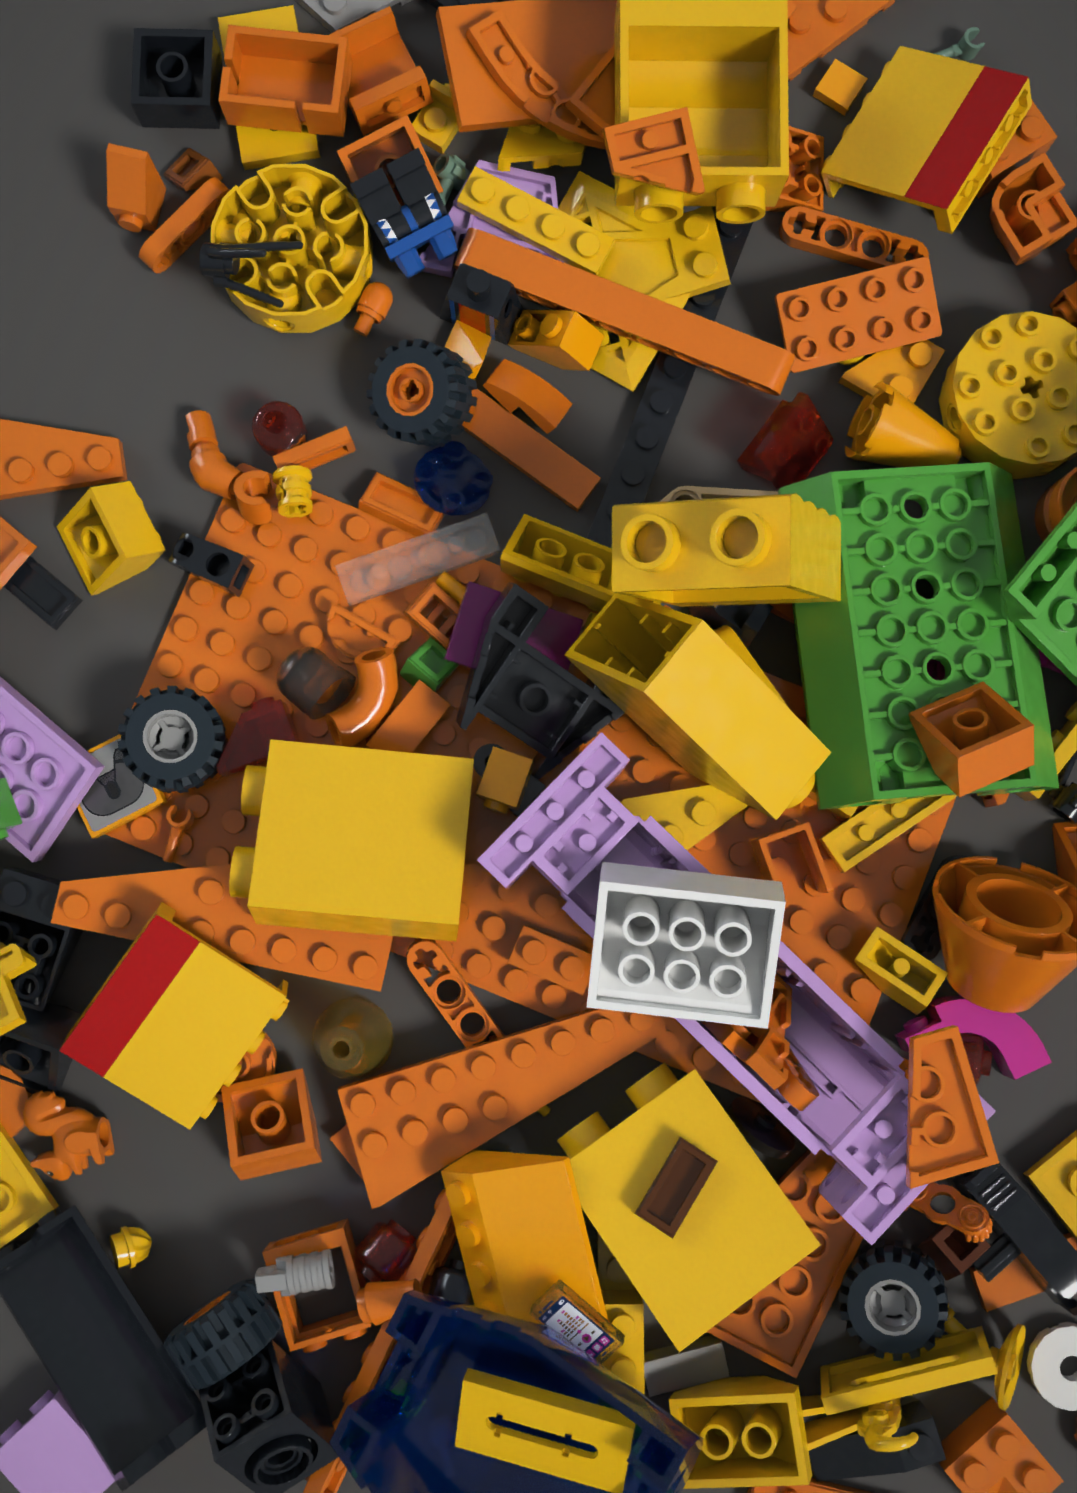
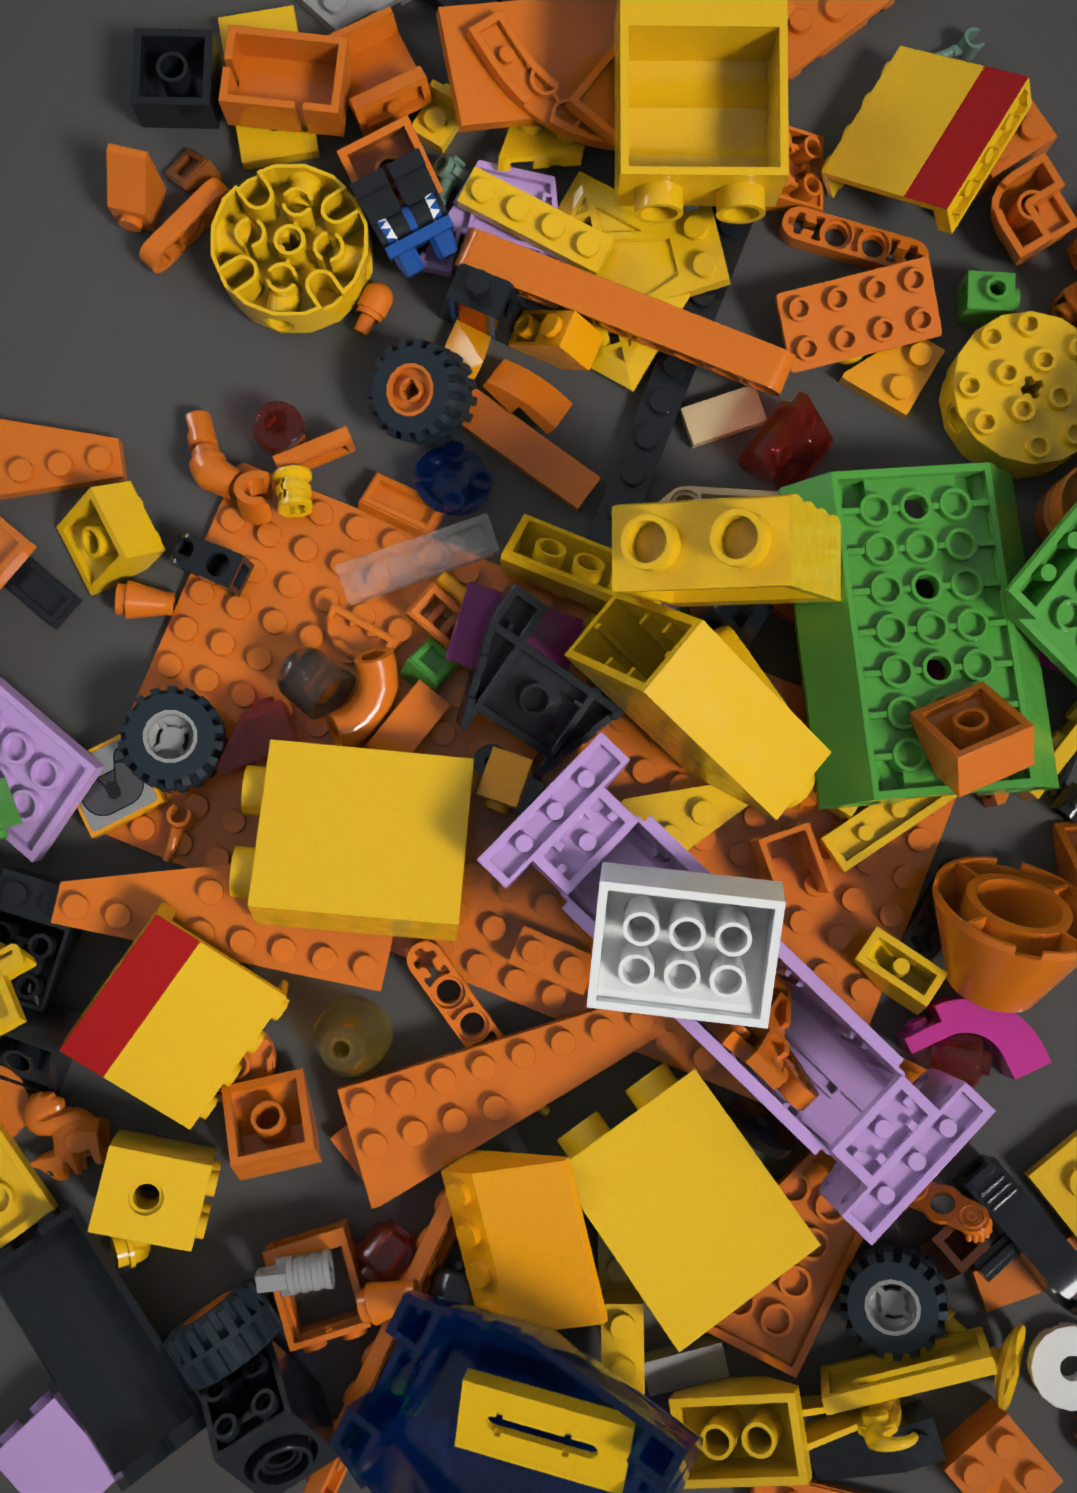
(142, 601): none -> orange cone
(165, 1217): none -> yellow brick
(224, 260): black plant -> none
(577, 1321): tile -> none
(656, 151): orange wing -> none
(676, 1187): reddish brown tile -> none
(723, 416): none -> tan tile
(840, 87): light orange tile -> none
(899, 433): light orange cone -> none
(944, 1111): orange wing -> none
(986, 296): none -> bright green brick

